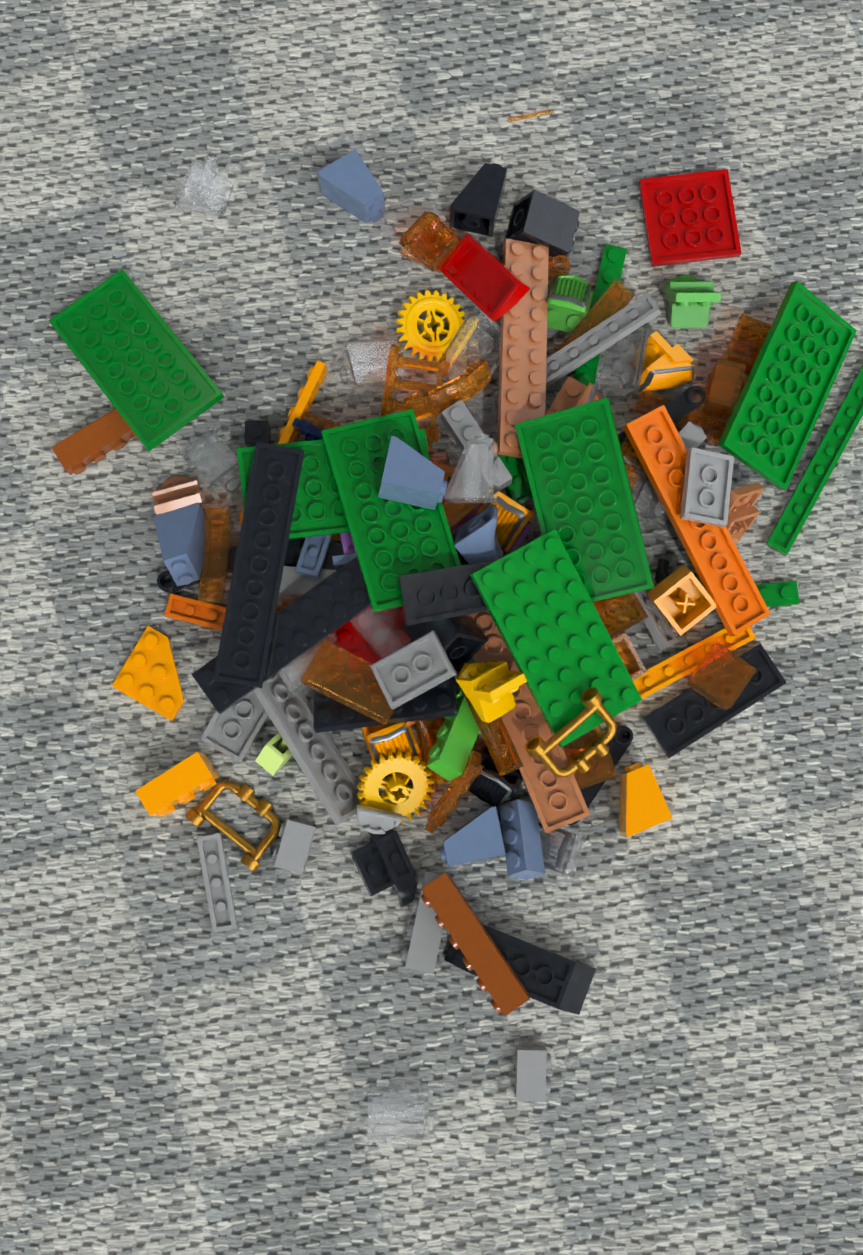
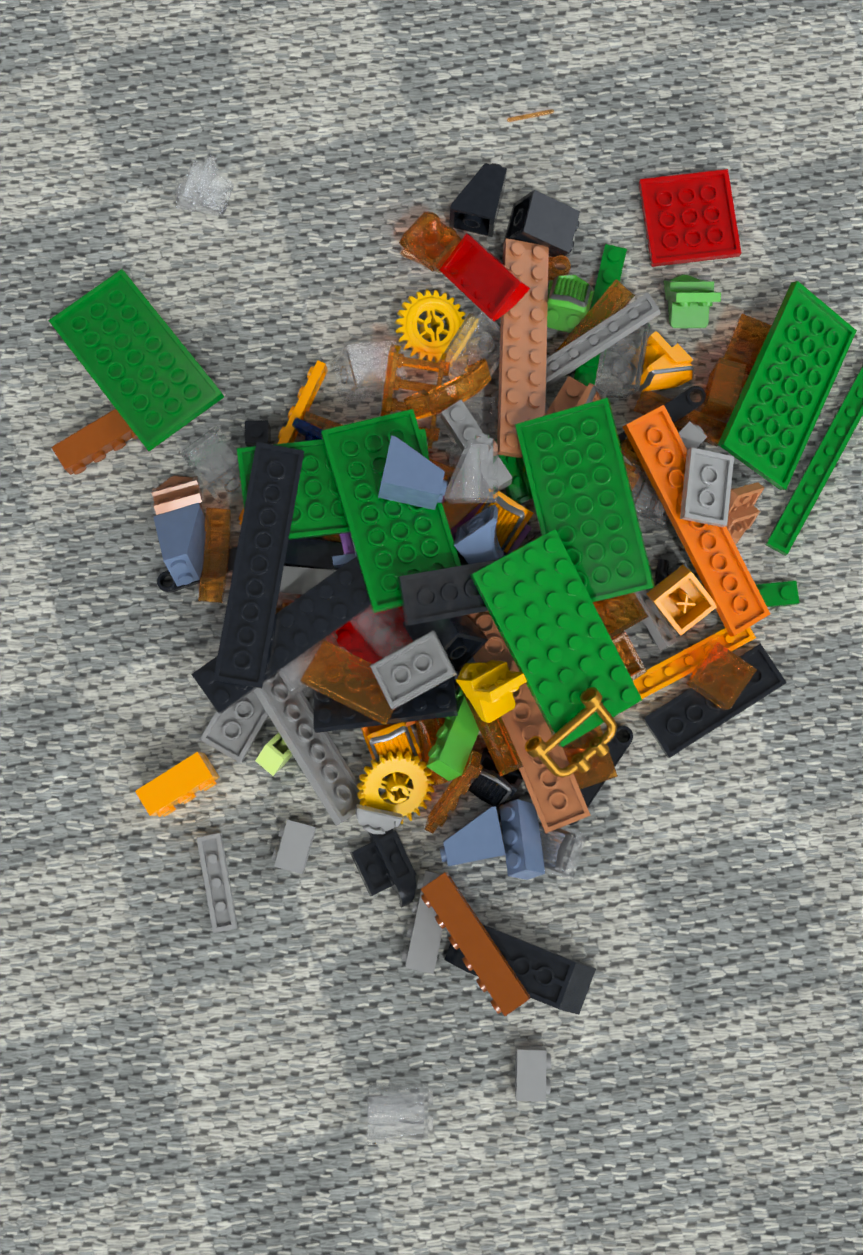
(152, 675): light orange plate -> none
(195, 612): orange plate -> none
(245, 793): pearl gold bar -> none
(313, 556): sand blue plate -> none
(352, 187): sand blue slope -> none
(640, 800): light orange slope -> none

